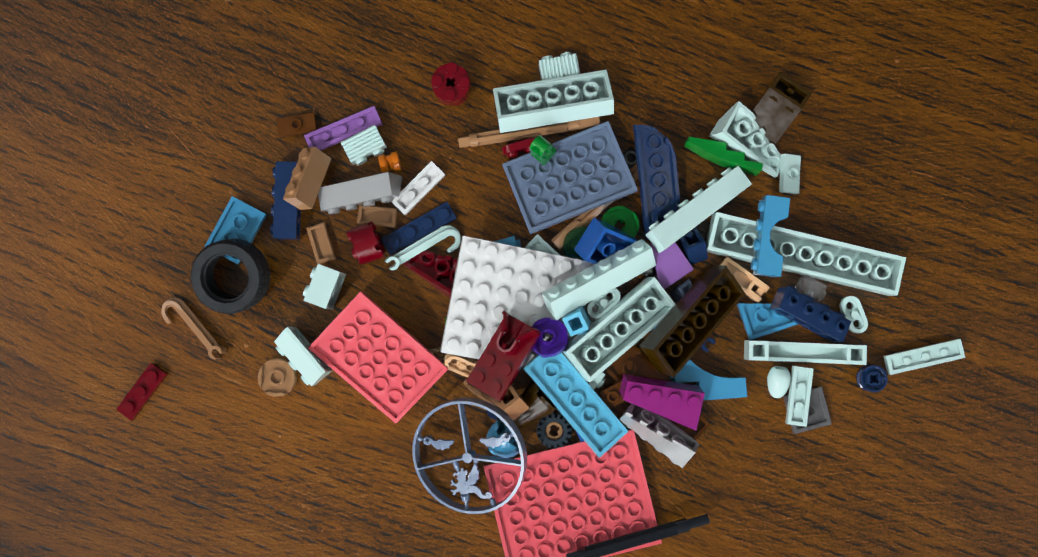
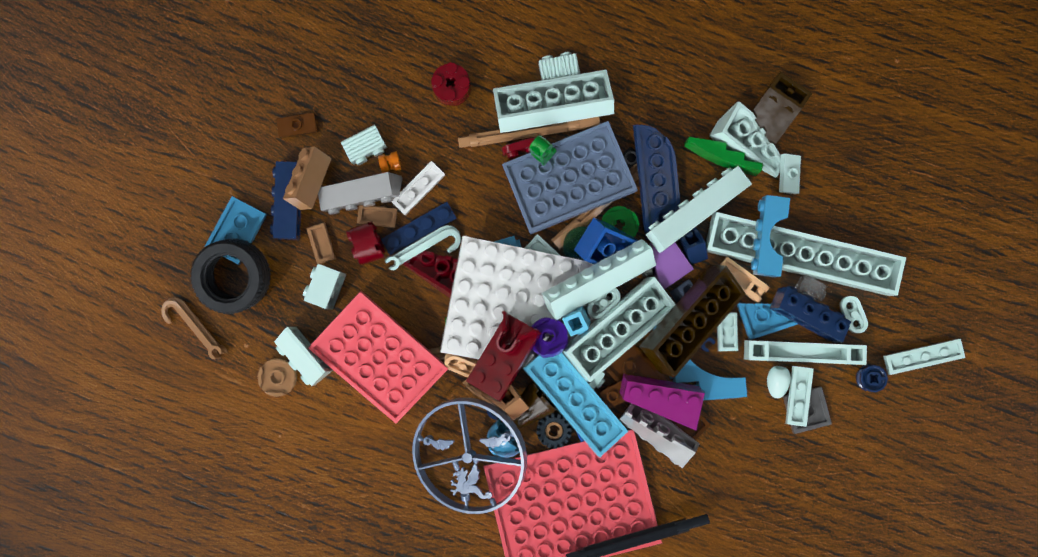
(141, 391): dark red plate -> none
(343, 129): medium lavender plate -> none
(728, 333): none -> light aqua plate

